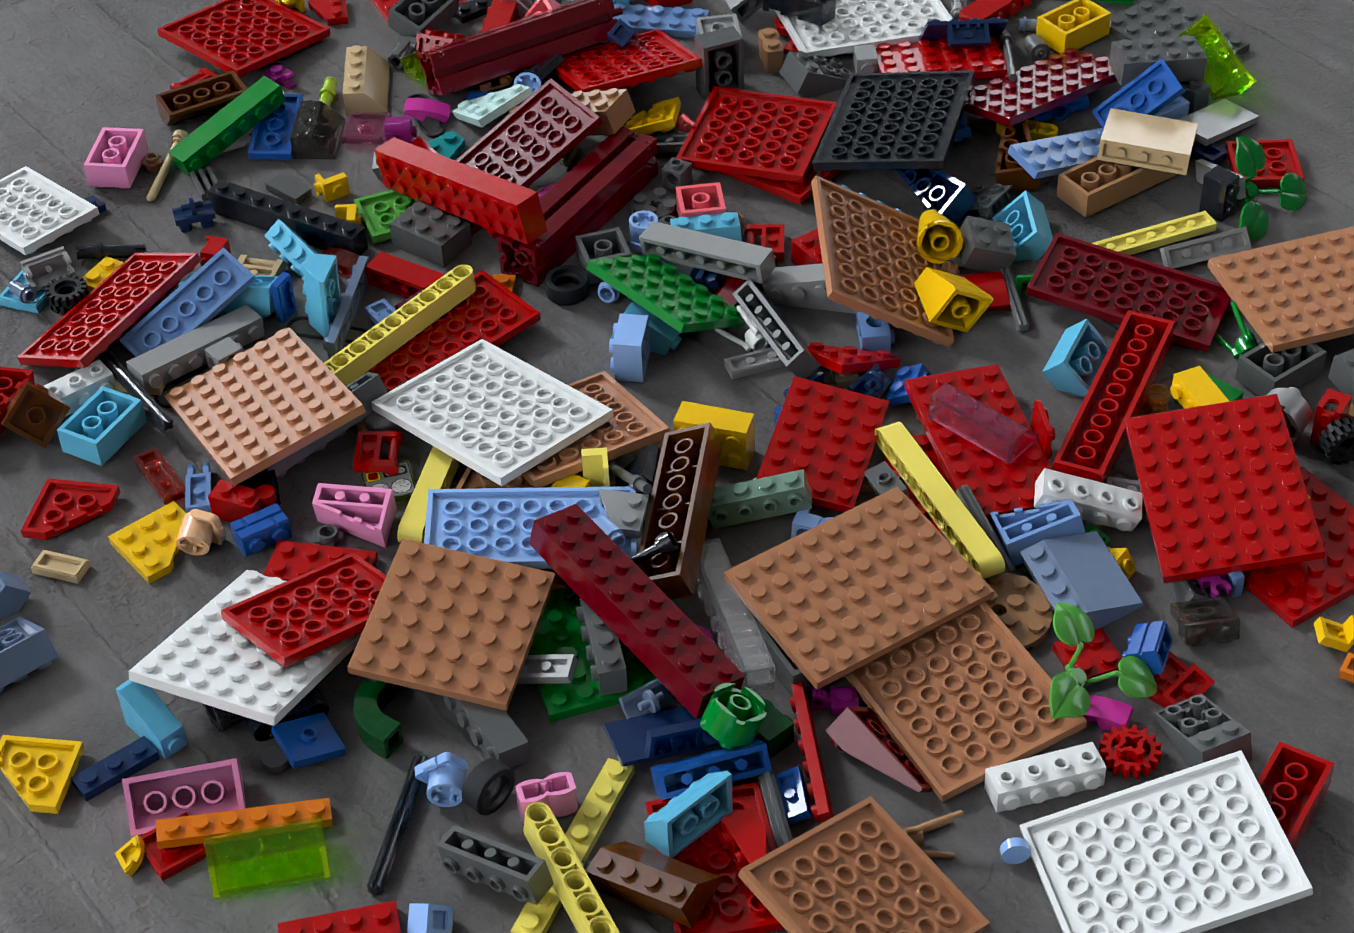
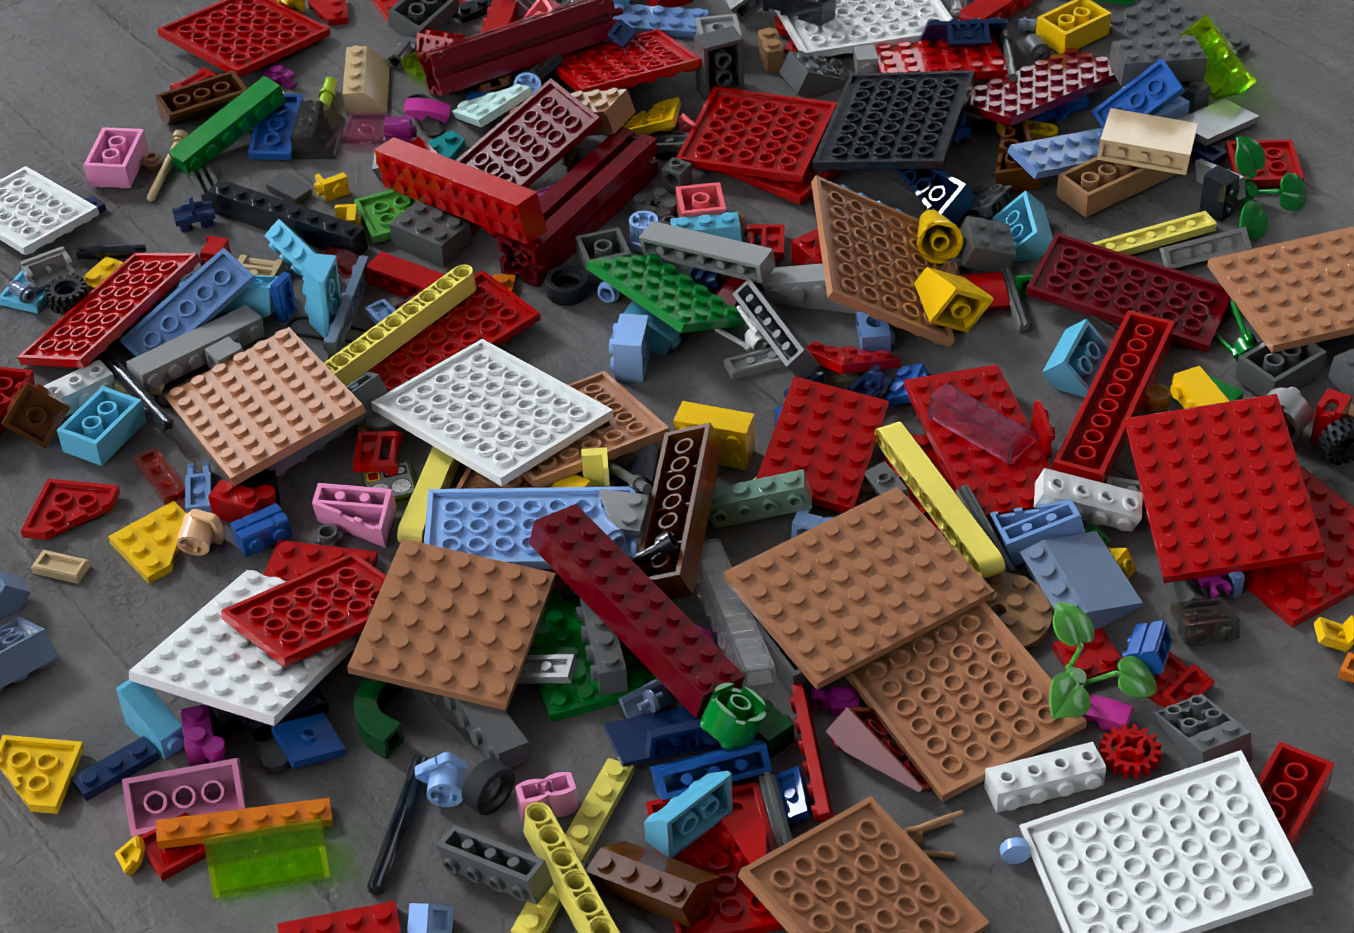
(200, 736): none -> magenta hinge

